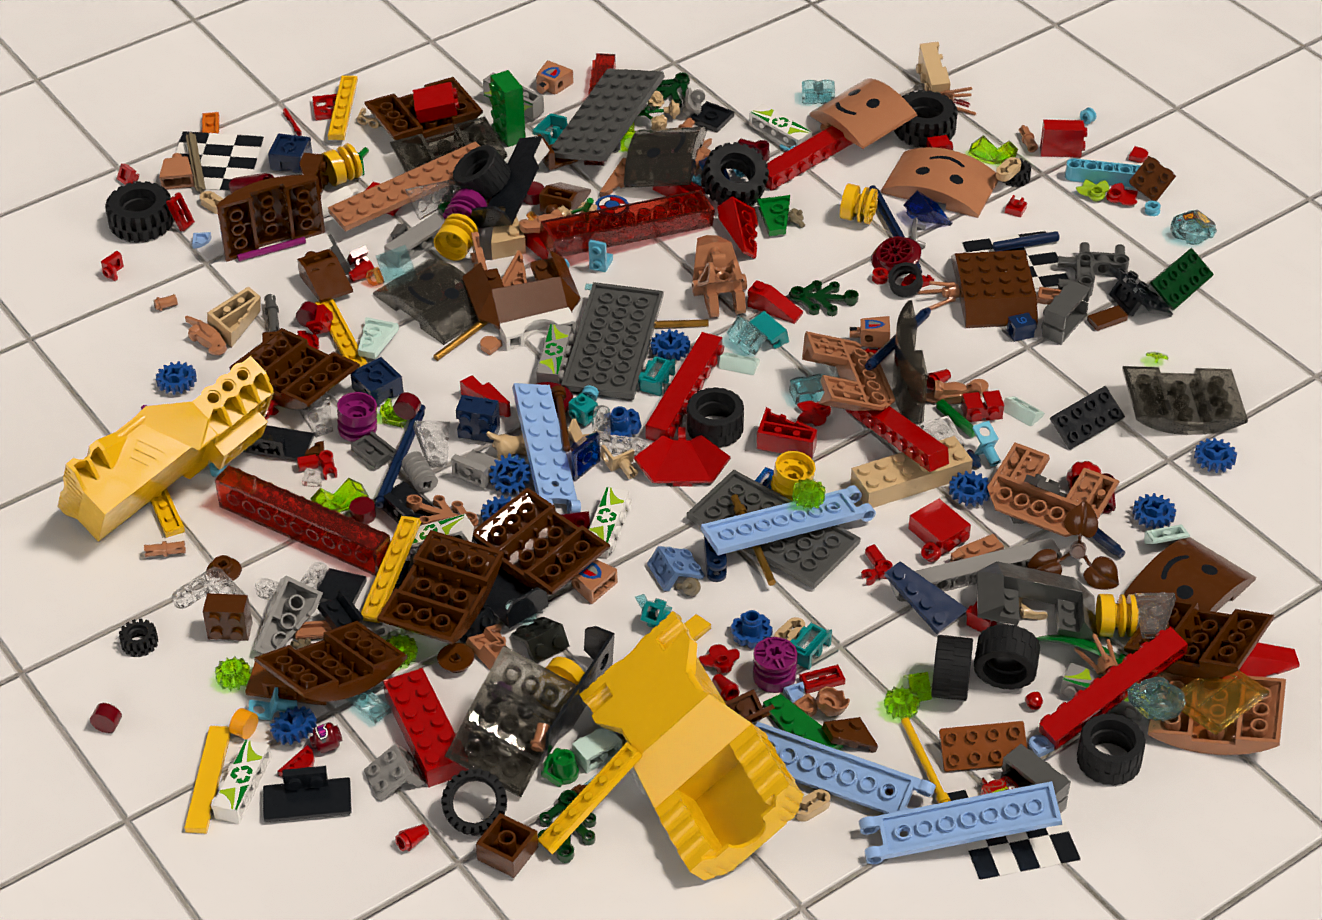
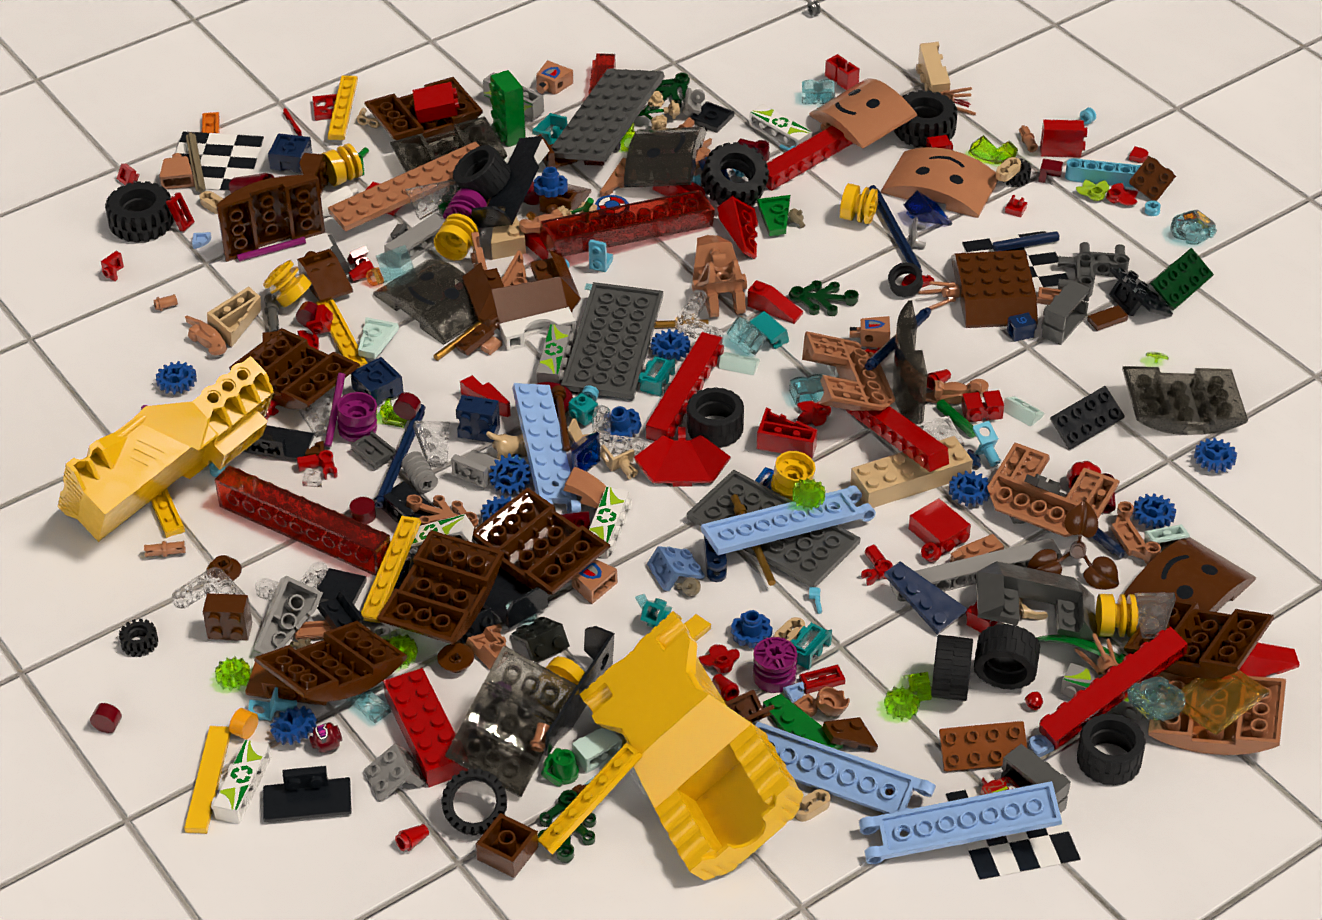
(284, 280): none -> yellow wheel
(301, 760): red tile -> none
(333, 414): none -> magenta bar
(342, 497): clear neon green brick -> none
(478, 335): none -> reddish brown hinge
(550, 183): none -> blue plant
(585, 485): none -> nougat slope
(691, 322): none -> clear beam
(814, 7): none -> dark grey bush
(814, 593): none -> medium azure hand
(842, 72): none -> red piece
(880, 275): red bush -> none
(906, 249): dark red piece -> none
(941, 796): yellow bar -> none
(1050, 167): none -> dark red panel
(1129, 536): none -> nougat plate

